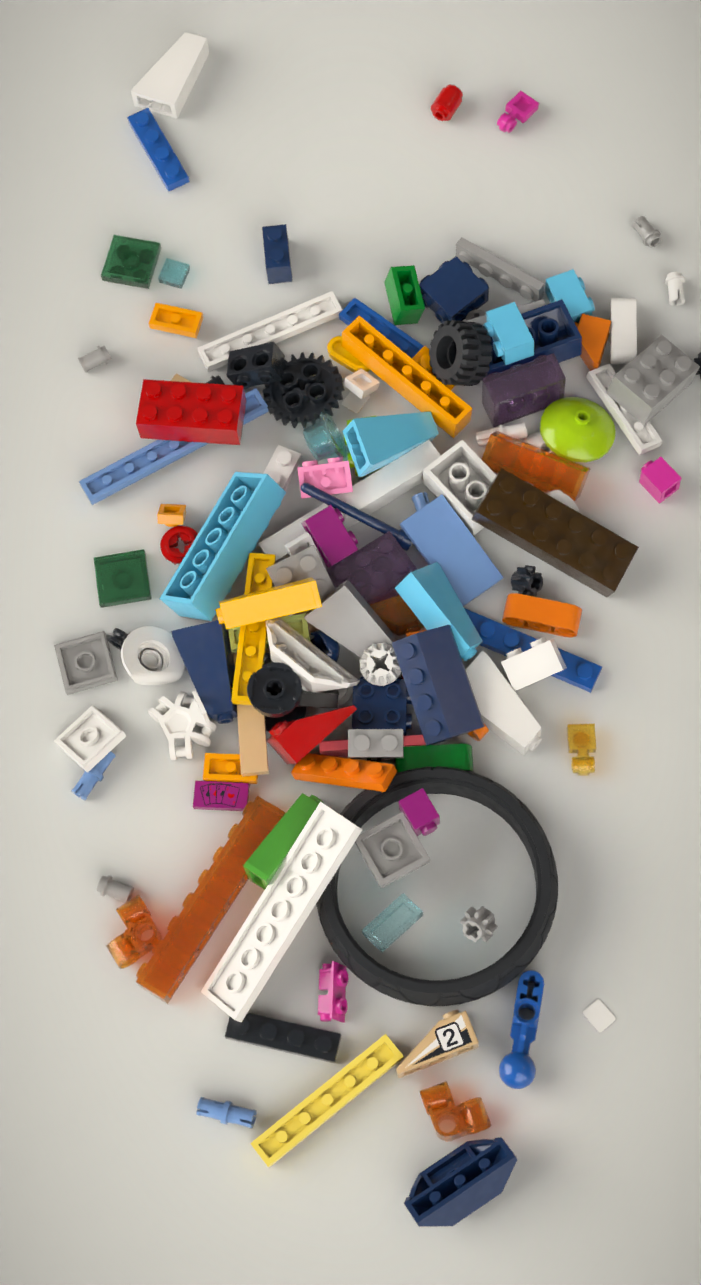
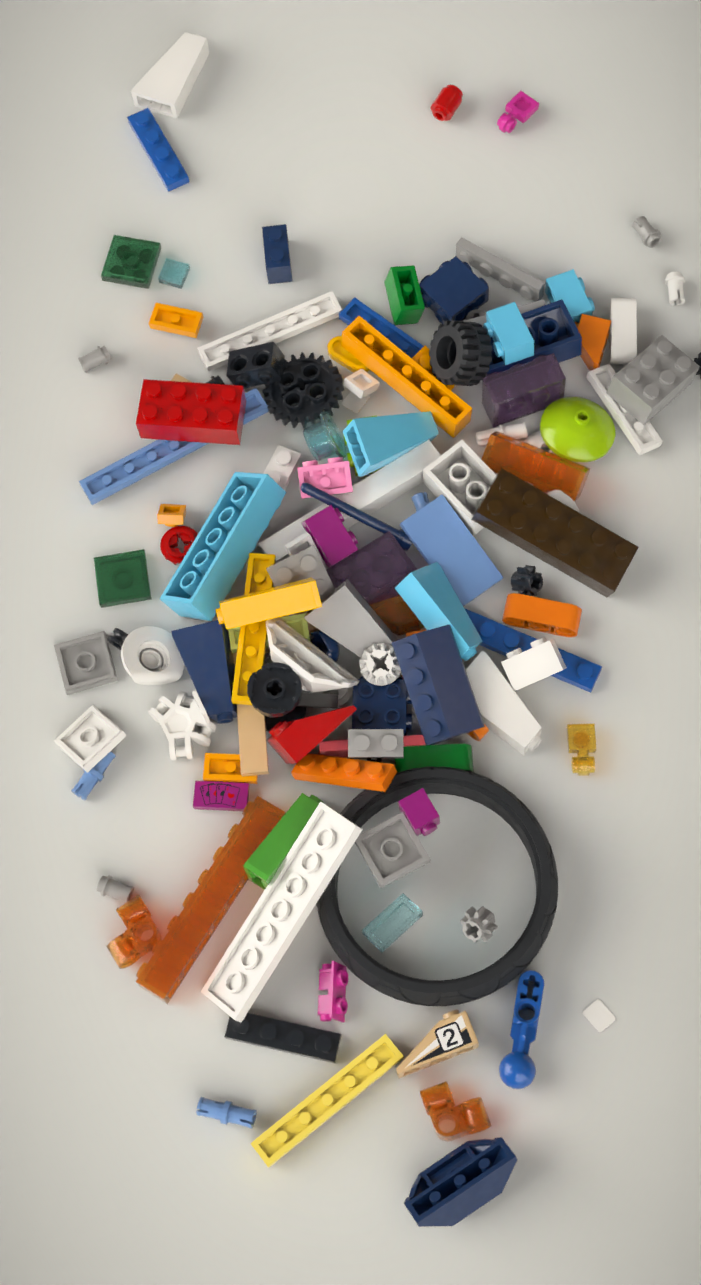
(659, 479): dark pink brick -> none

